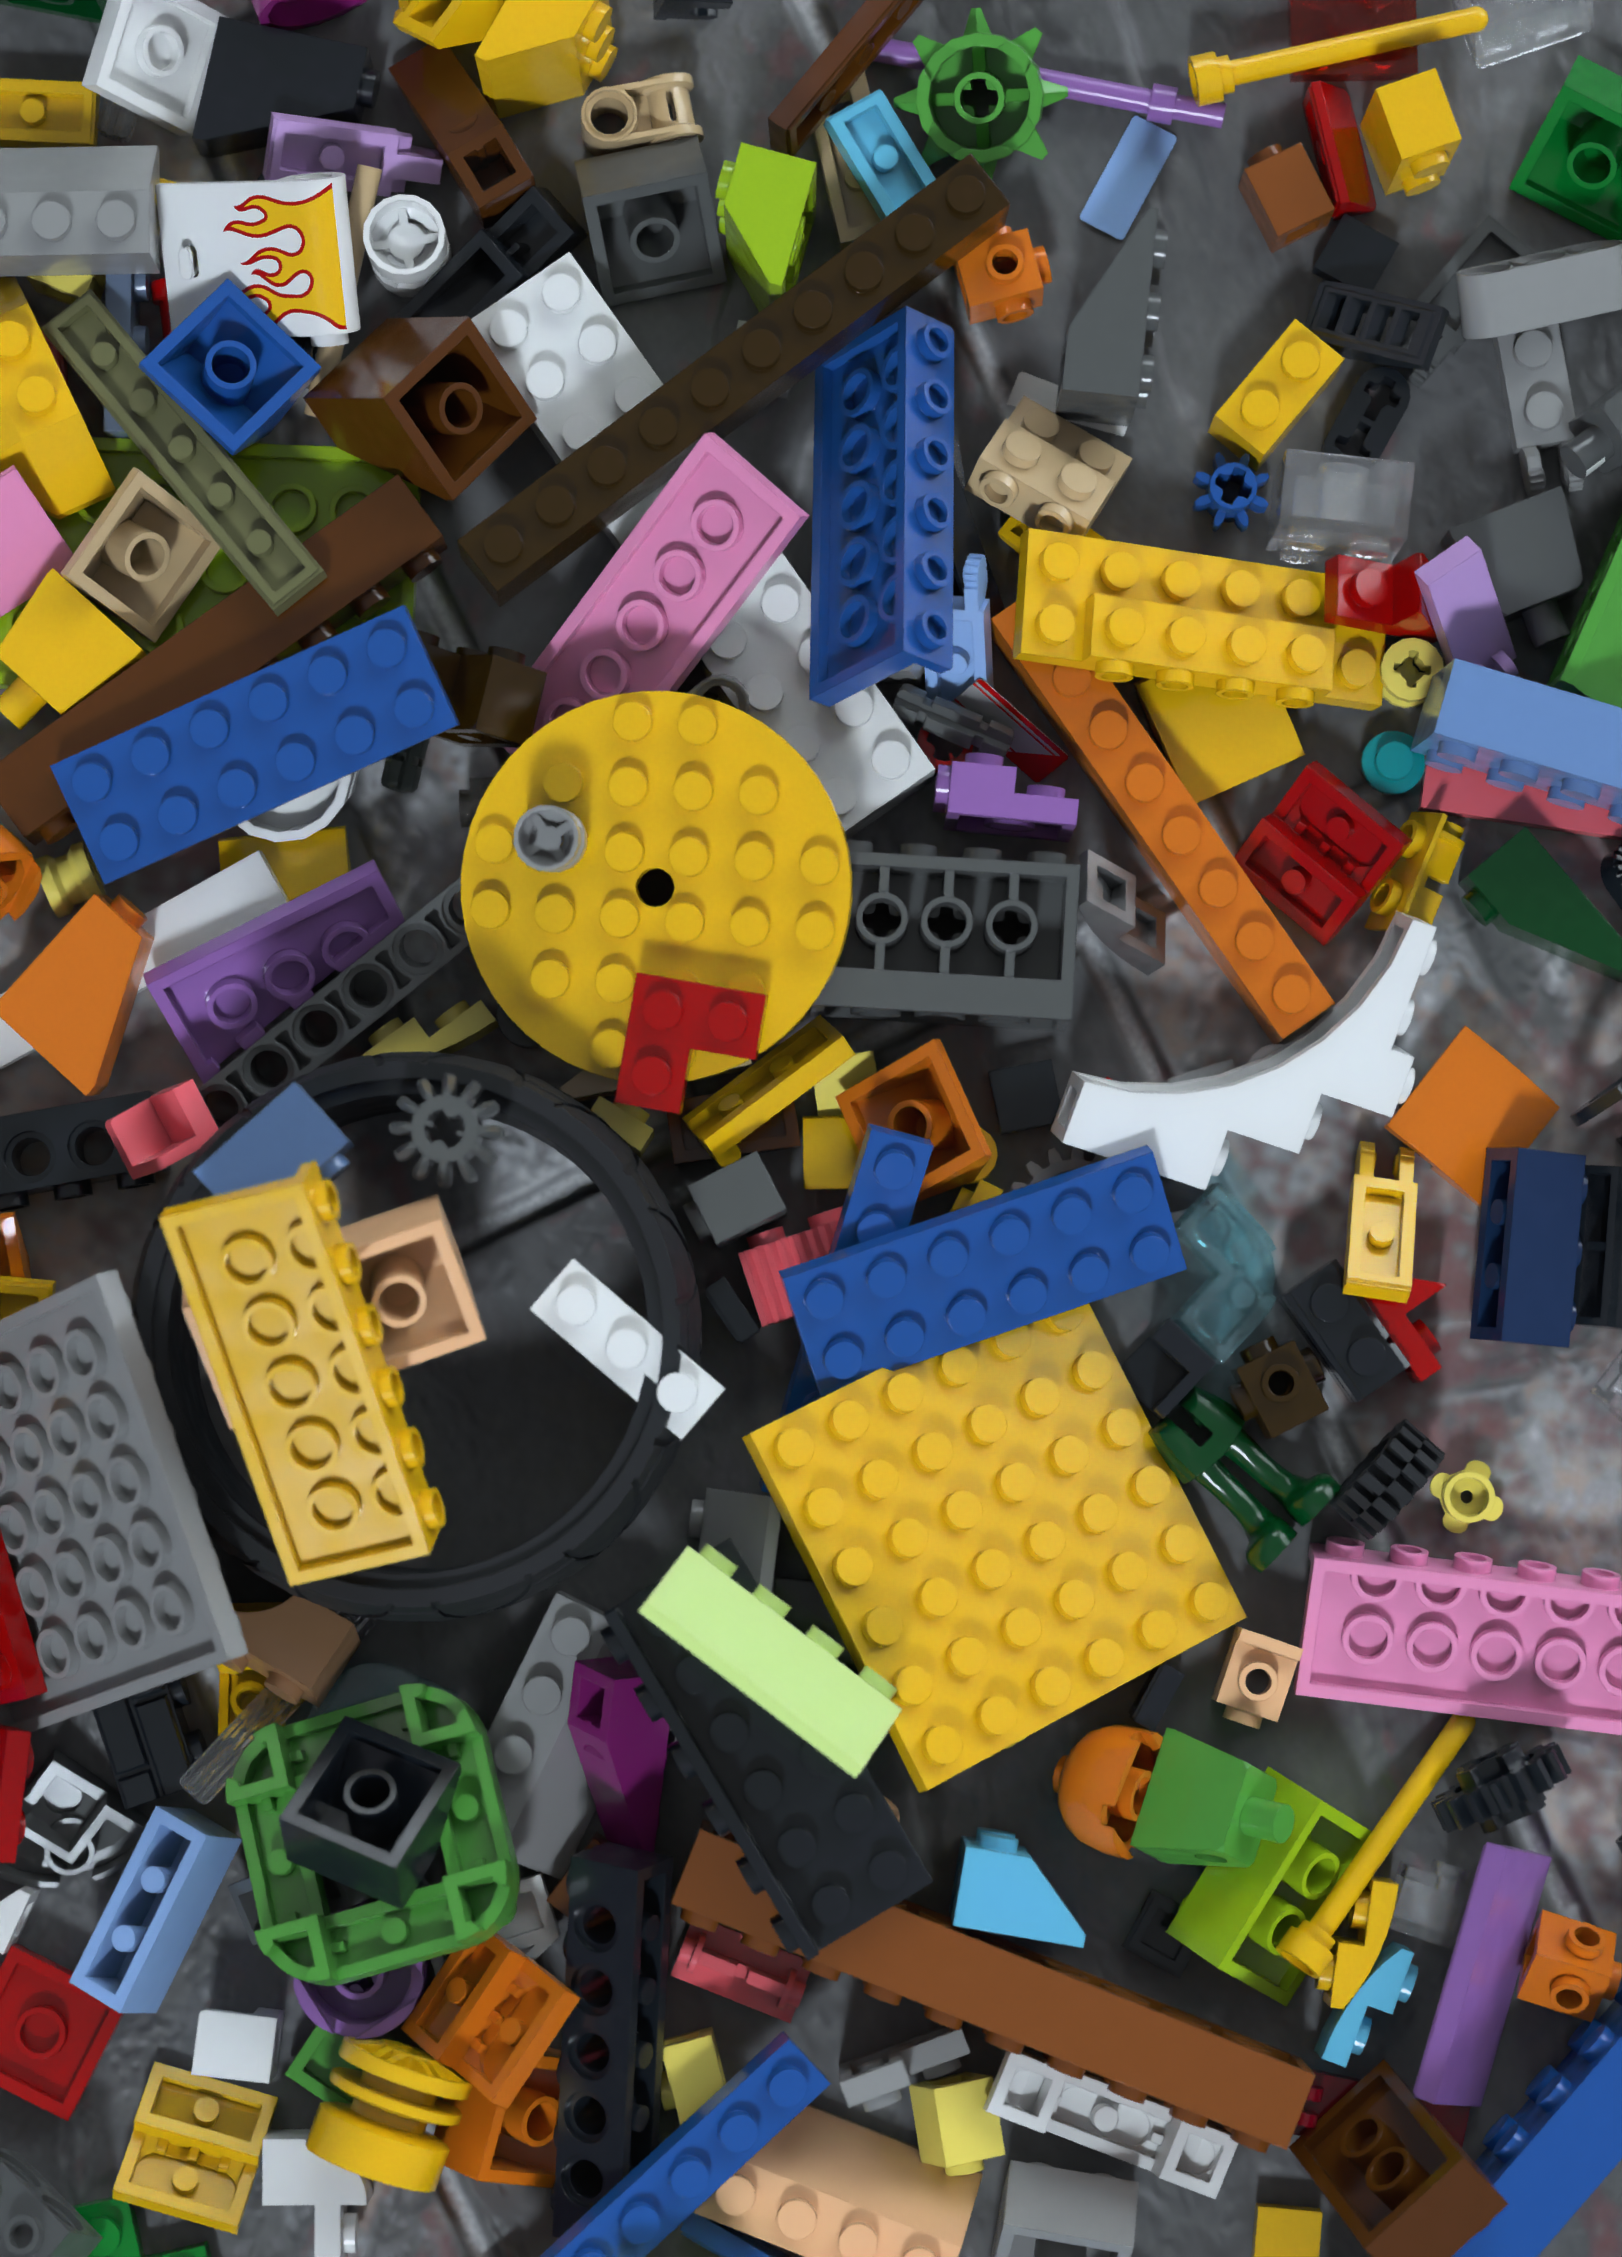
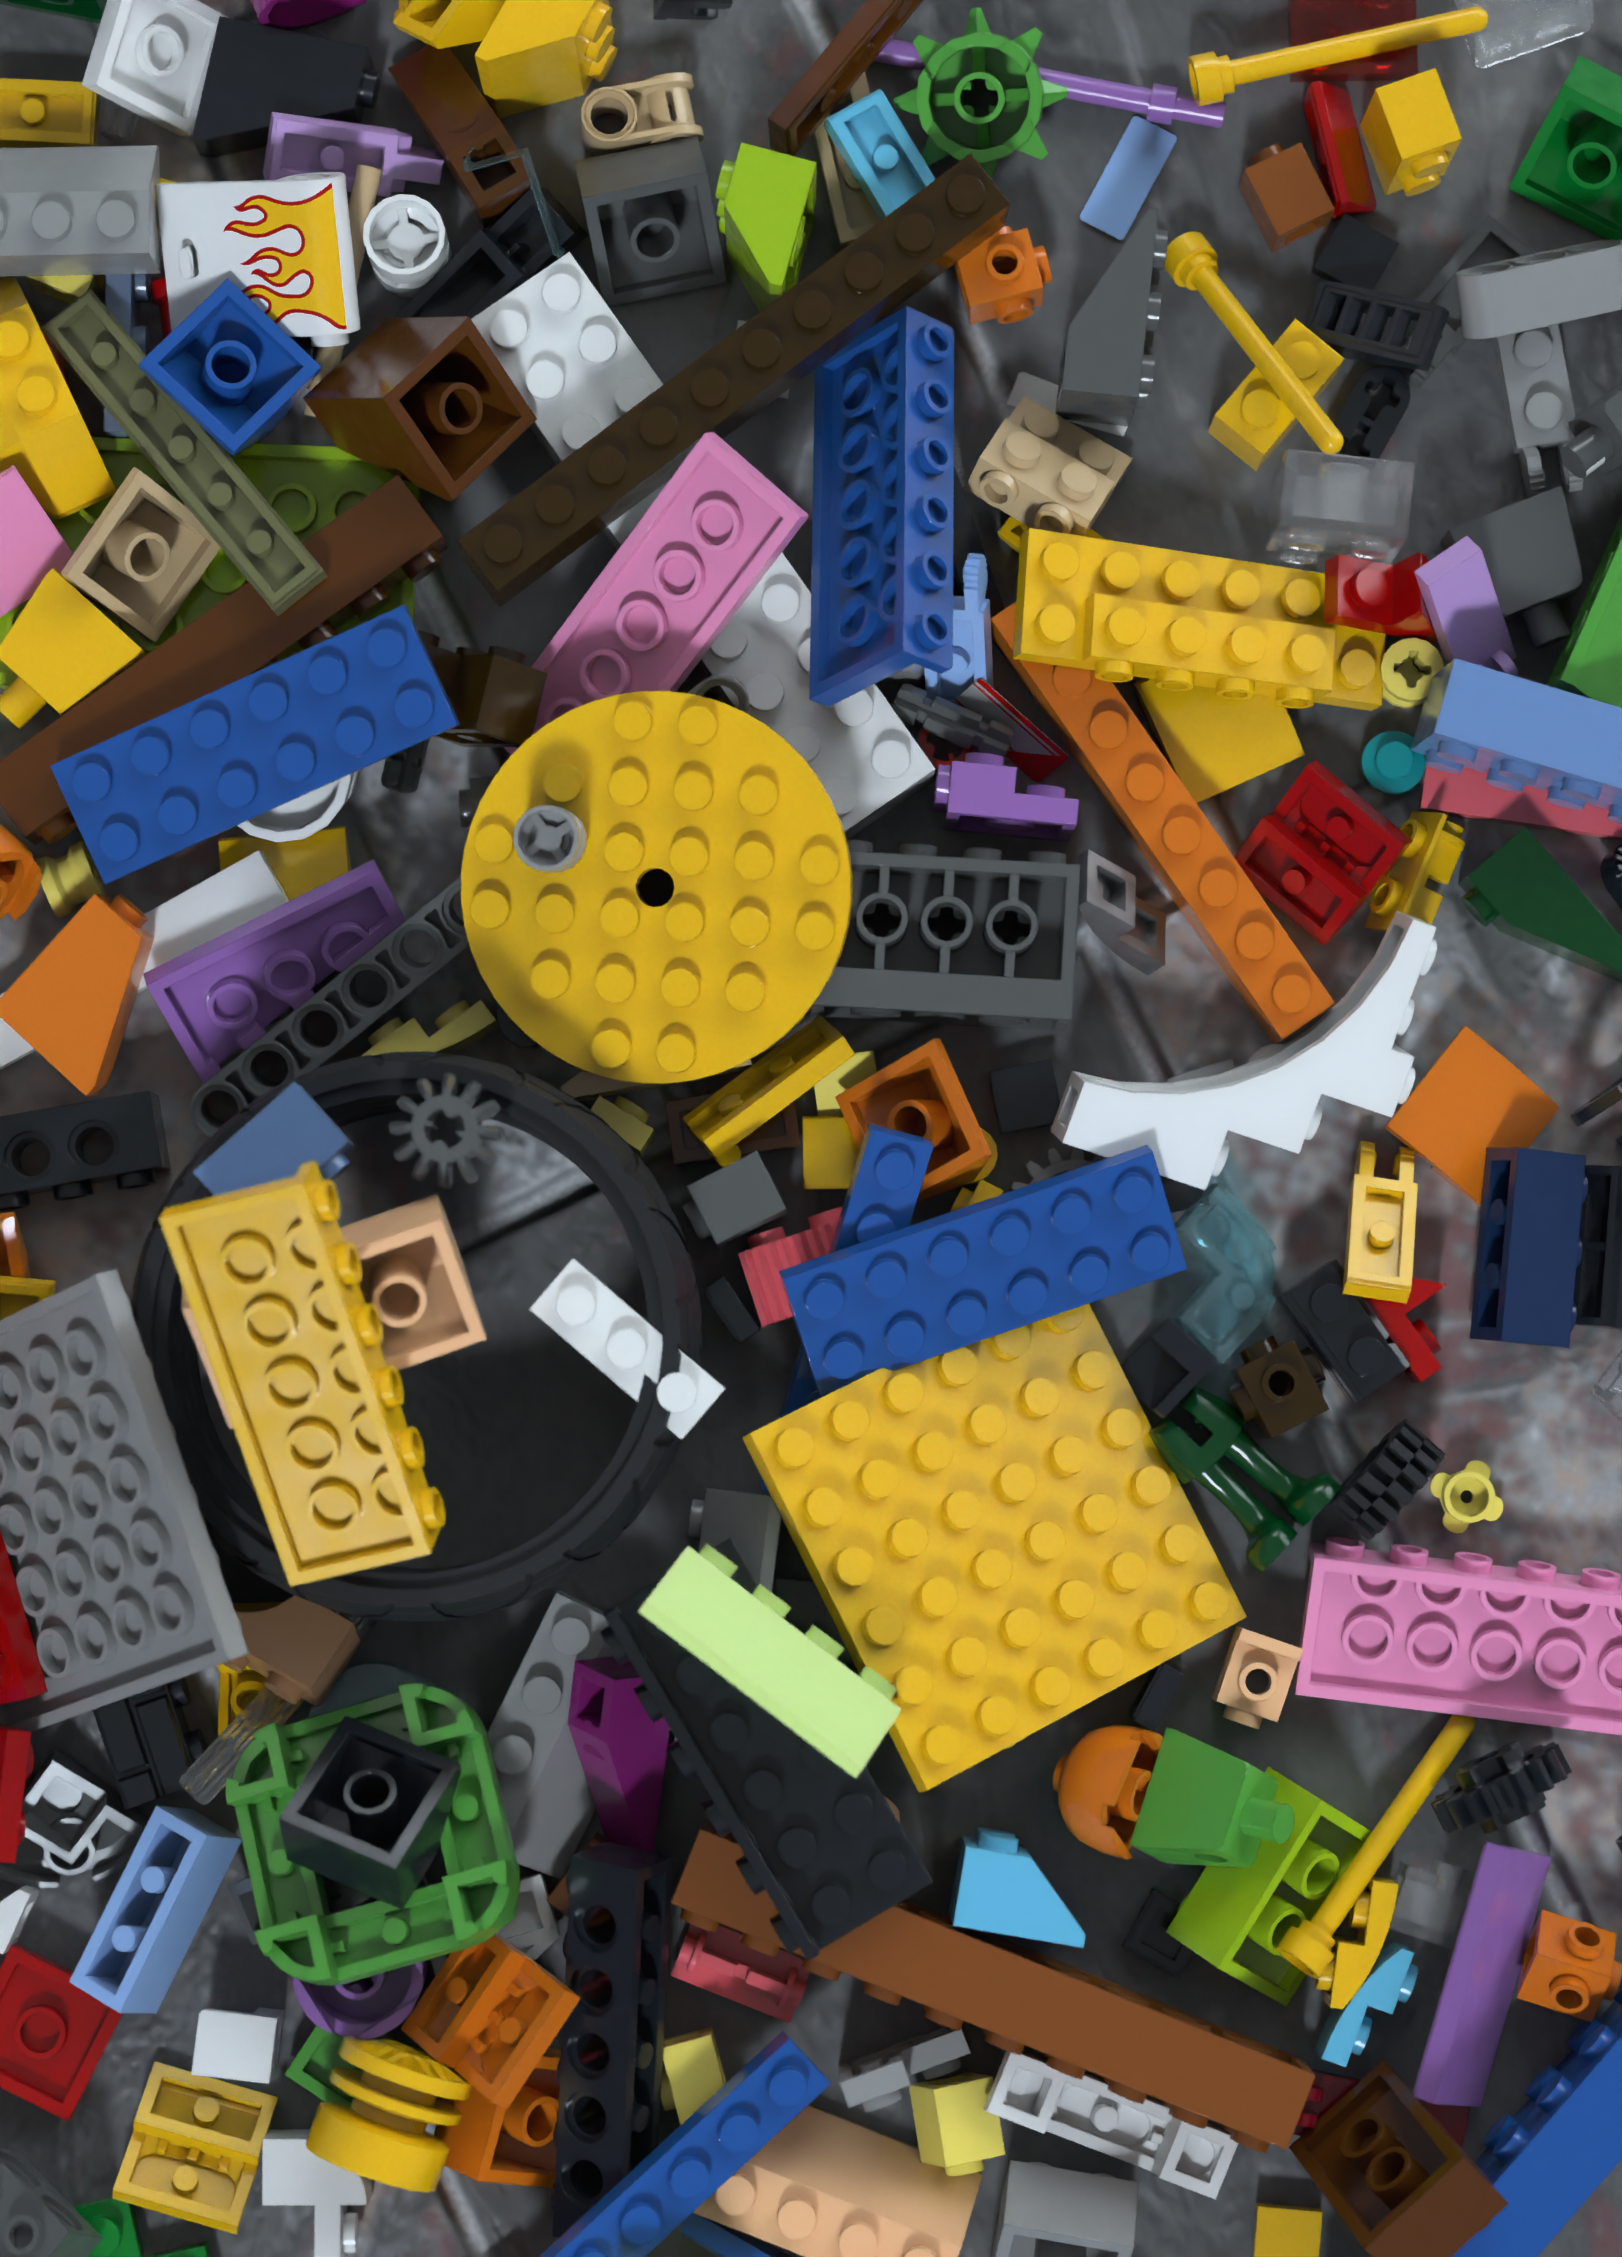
(161, 1129): coral panel -> none
(524, 153): none -> clear light blue piece
(669, 1022): red plate -> none
(1194, 266): none -> yellow piece
(1218, 481): blue gear -> none

